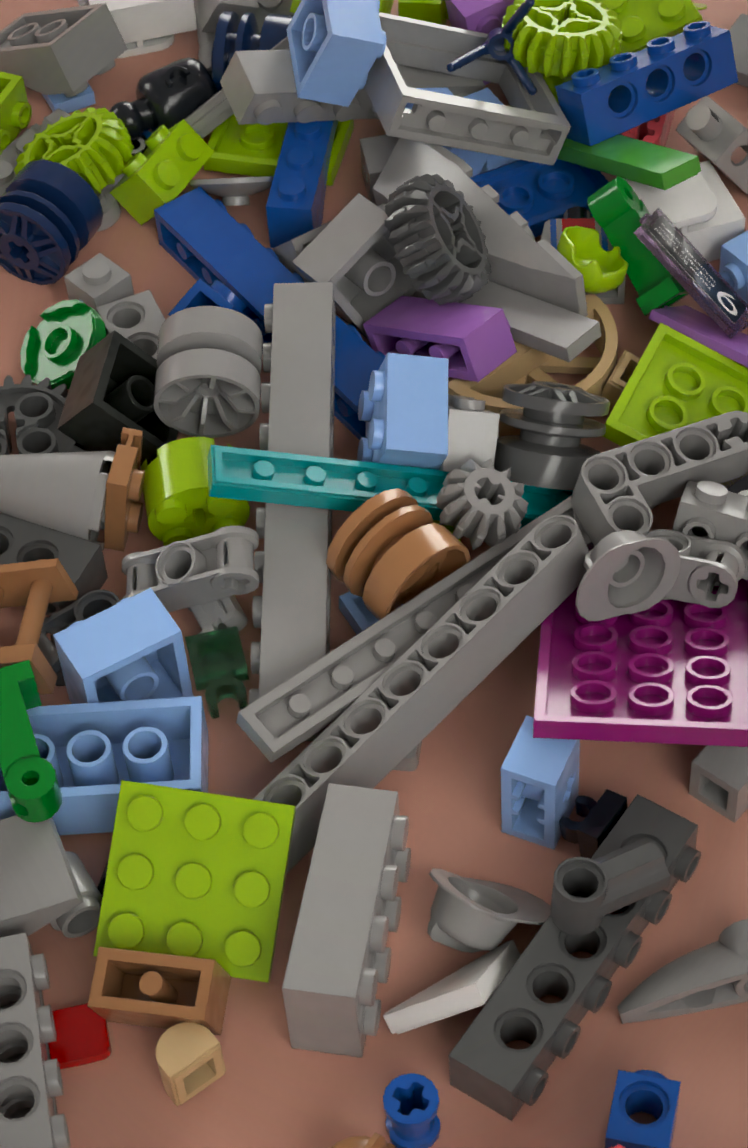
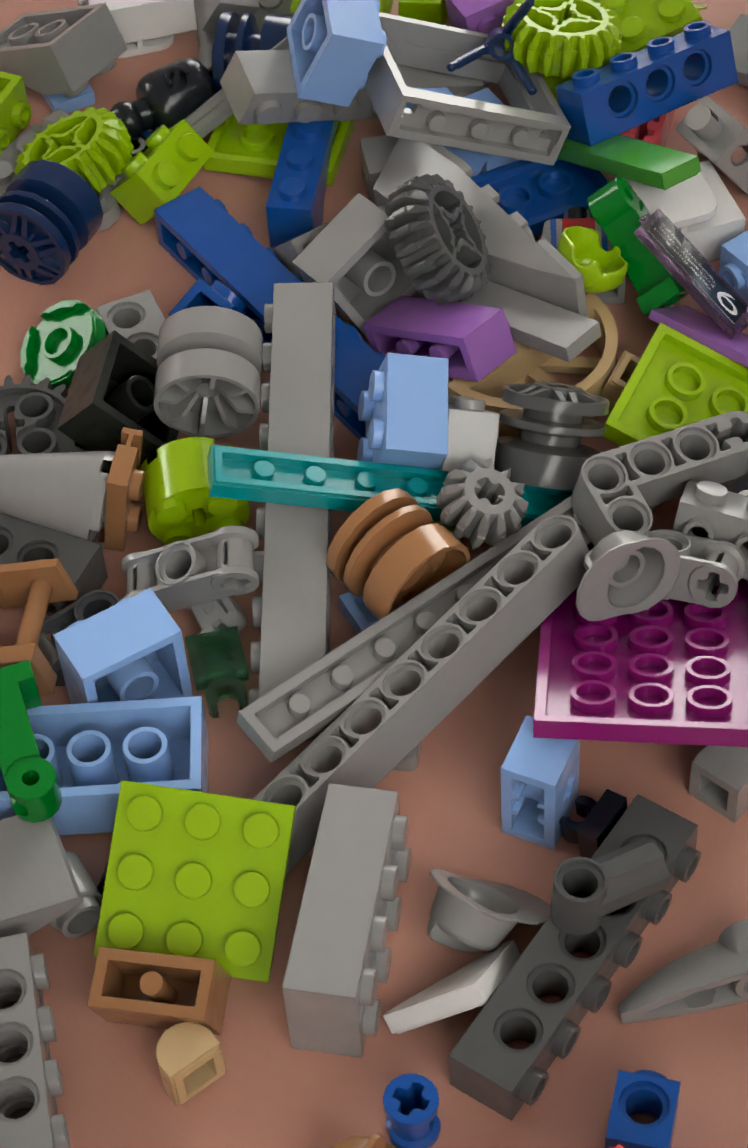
(80, 1037): red piece -> none
(98, 282): light grey brick -> none
(234, 190): light grey dish -> none

